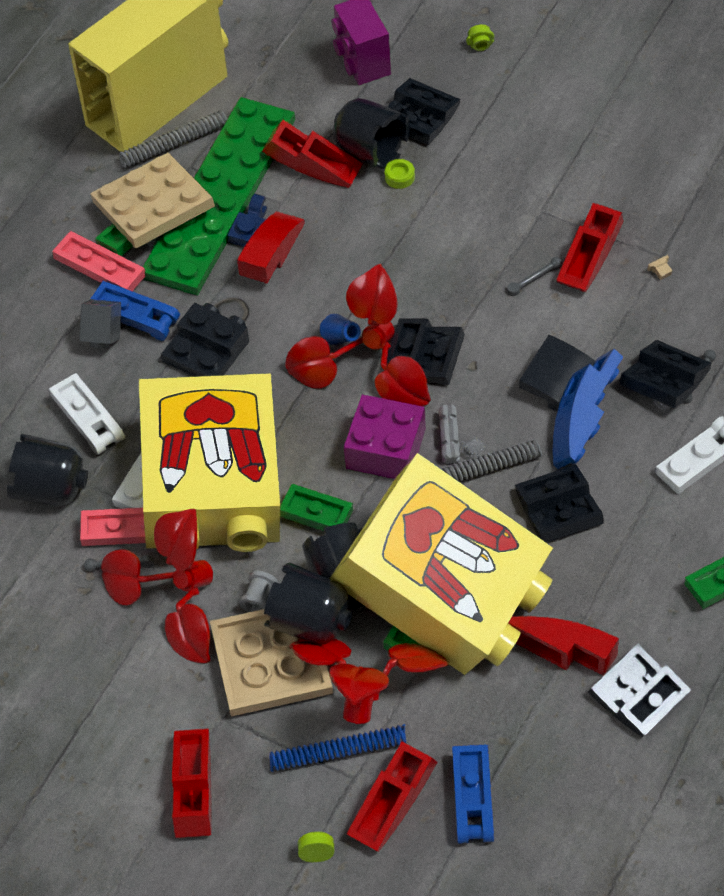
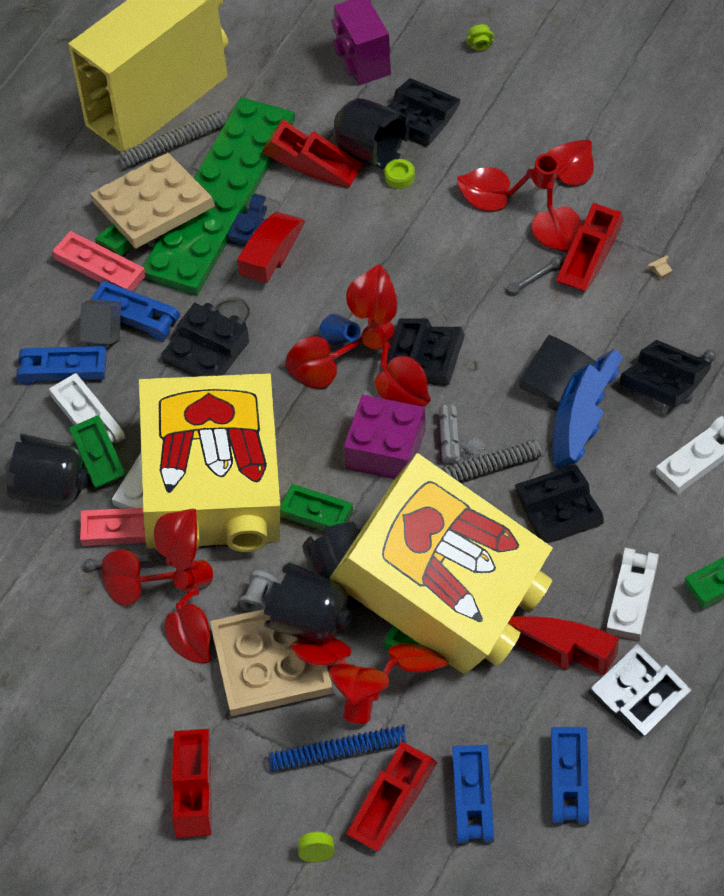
(61, 363): none -> blue plate
(97, 451): none -> green plate
(555, 229): none -> red plant
(569, 774): none -> blue plate
(632, 595): none -> white plate

